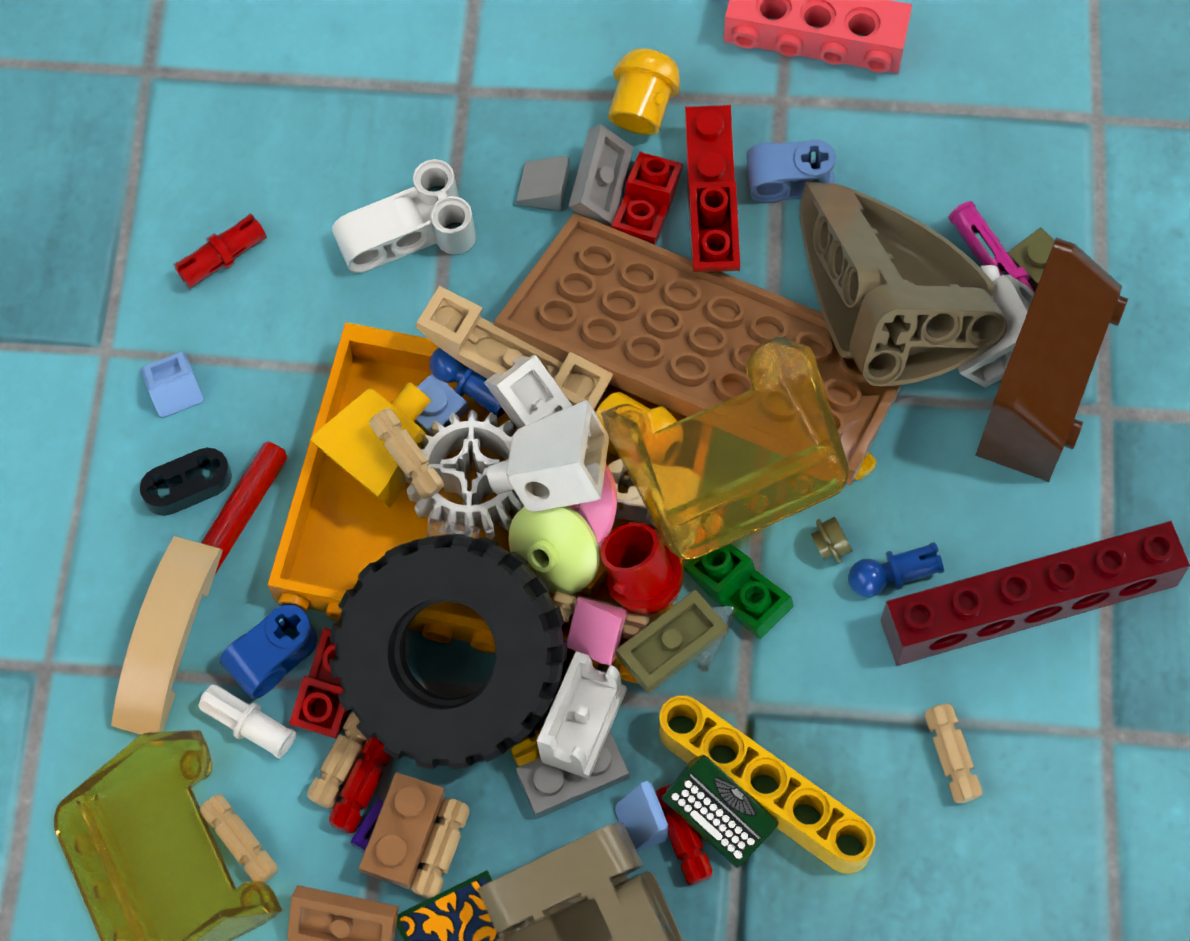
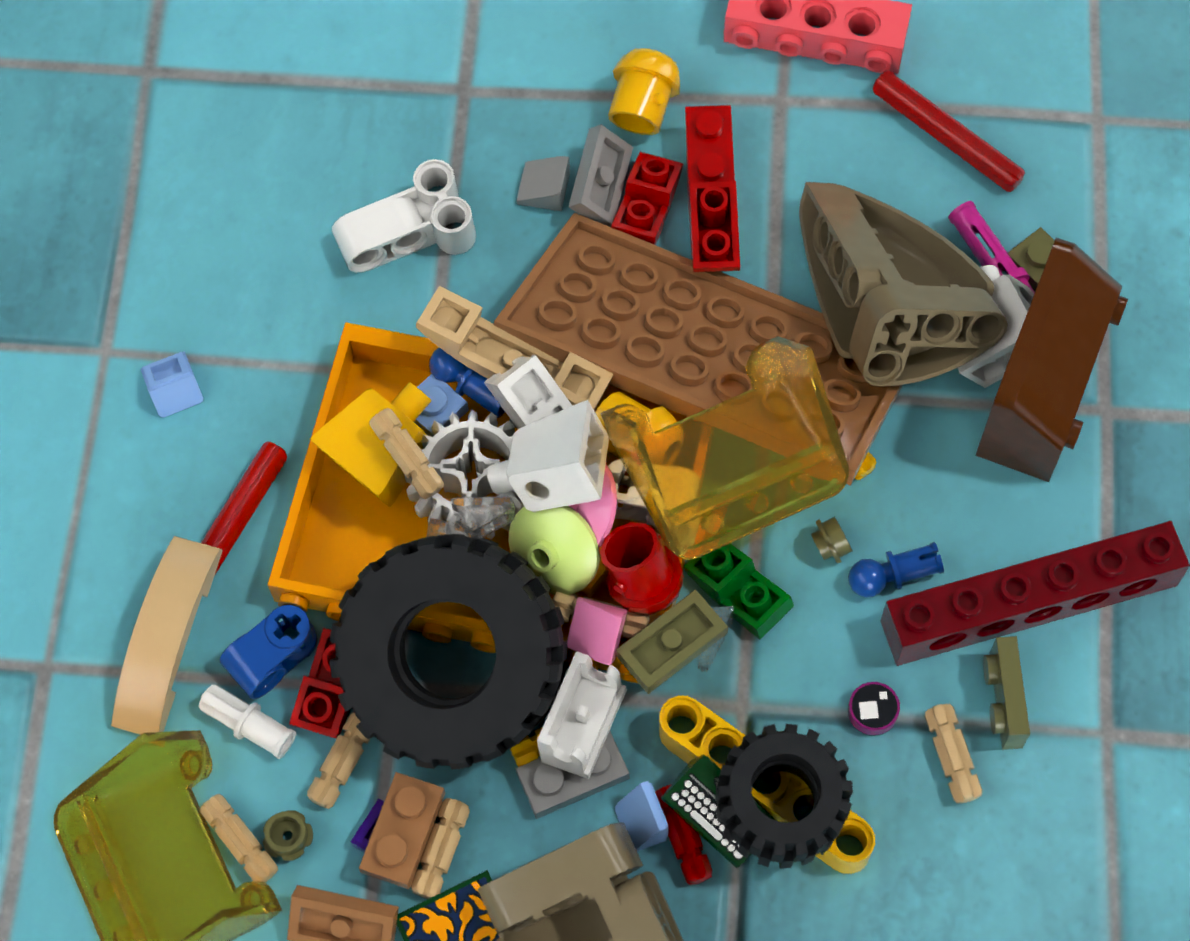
(185, 481): black beam -> none
(220, 251): red pin -> none
(279, 824): none -> olive plate
(359, 787): red axle -> none
(483, 514): none -> clear slope
(782, 169): medium blue piece -> none
(793, 754): none -> black tyre
(873, 708): none -> tile
(948, 131): none -> red axle
(1009, 712): none -> olive plate

